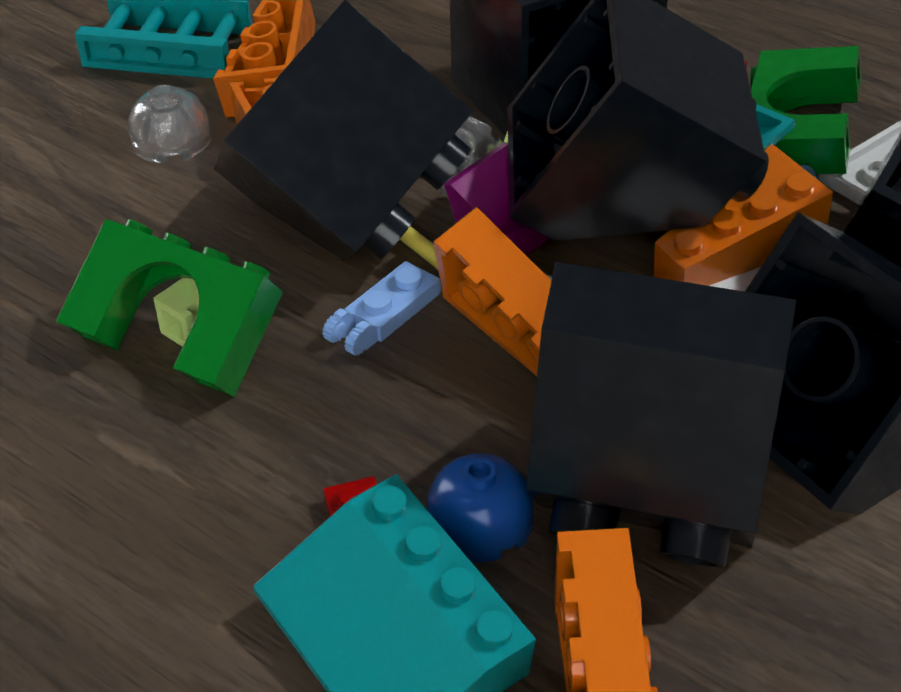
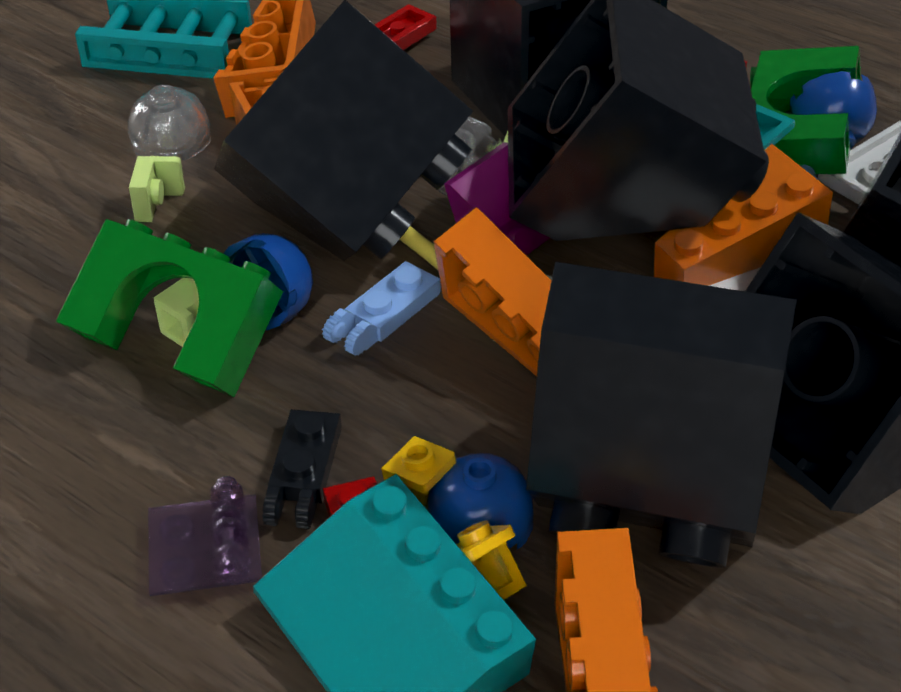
(151, 181): none -> yellowish green bracket
(205, 542): none -> clear purple hinge
(287, 268): none -> blue cylinder
(302, 465): none -> black hinge
(408, 25): none -> red plate
(420, 466): none -> yellow bracket
(491, 556): none -> yellow bracket
(836, 95): none -> blue cylinder

